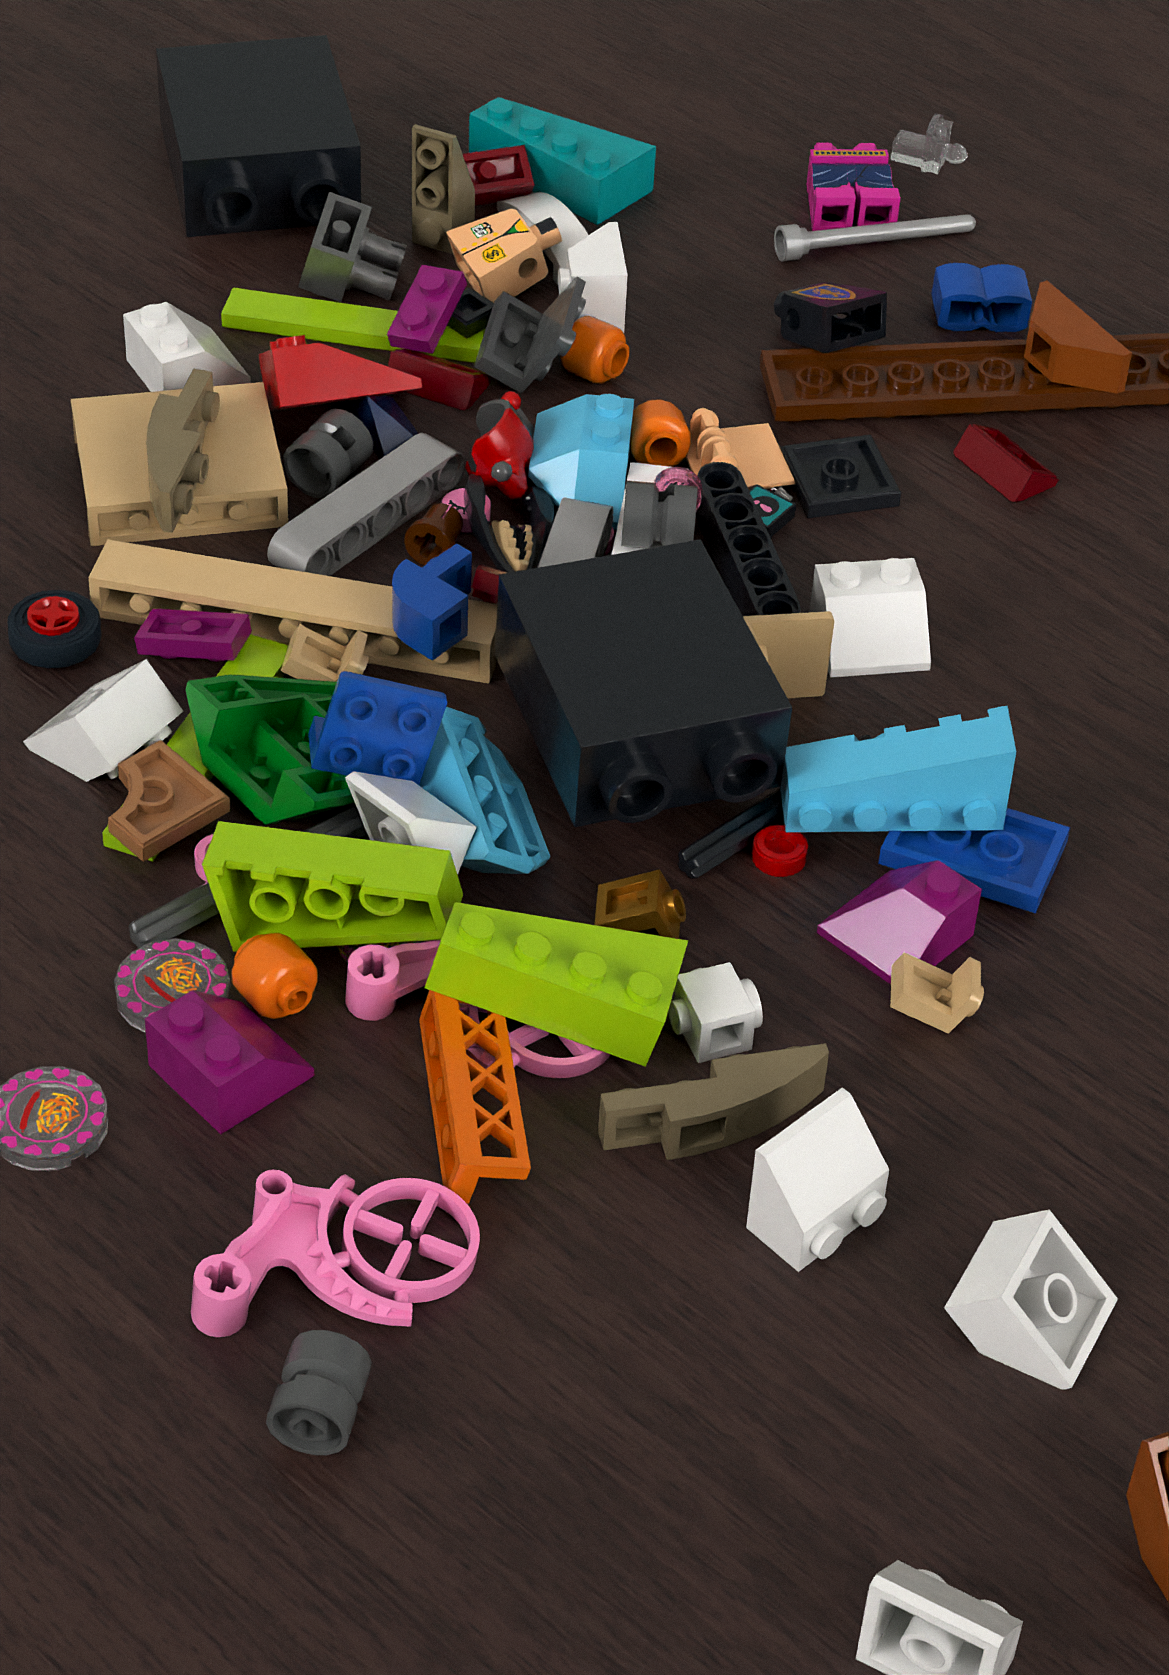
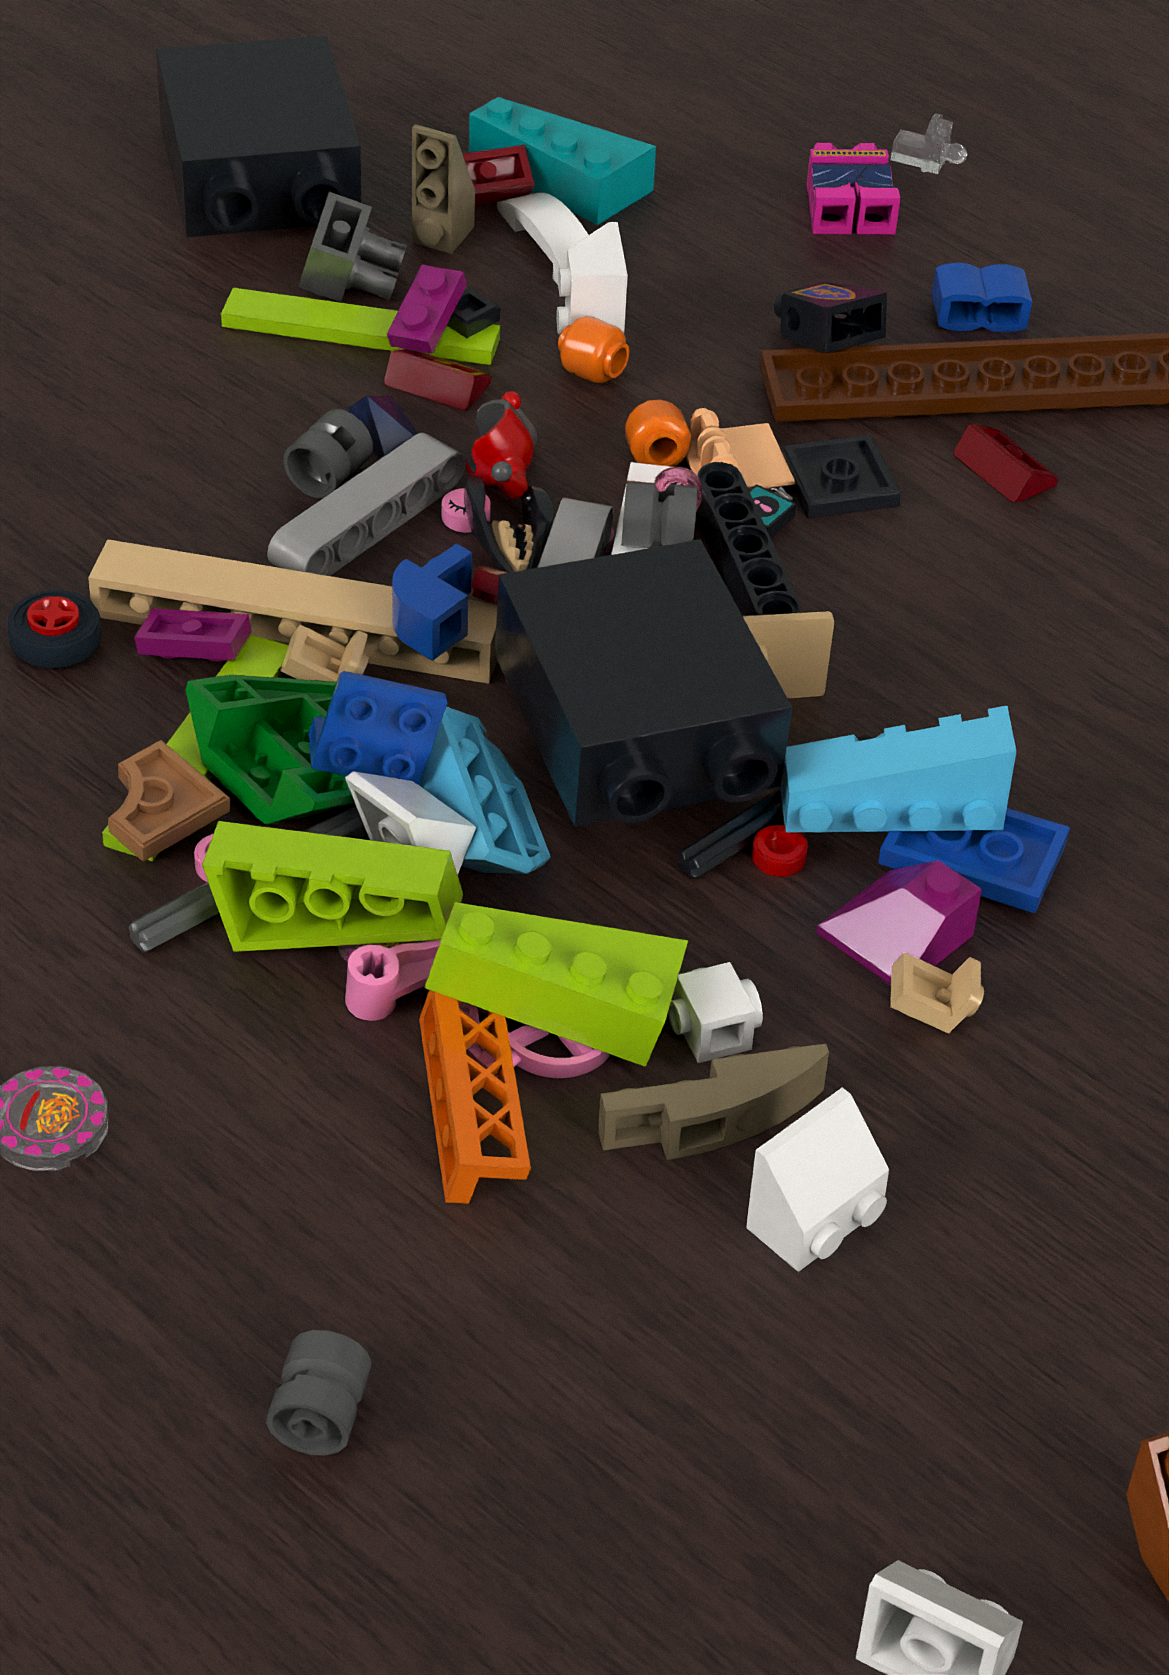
(108, 723): white slope -> none
(164, 973): clear tile -> none
(169, 344): white slope -> none
(176, 444): dark tan slope -> none
(221, 1057): magenta slope -> none
(243, 479): tan panel -> none
(274, 975): orange head -> none
(292, 1233): bright pink piece -> none
(320, 374): red slope -> none
(423, 532): reddish brown bush -> none
(503, 252): light nougat torso -> none
(523, 341): dark grey bracket -> none
(584, 450): medium azure wedge -> none
(641, 904): pearl gold bracket -> none
(793, 241): light grey piece -> none
(876, 616): white slope -> none
(1032, 1299): white slope -> none
(1072, 346): dark orange slope -> none

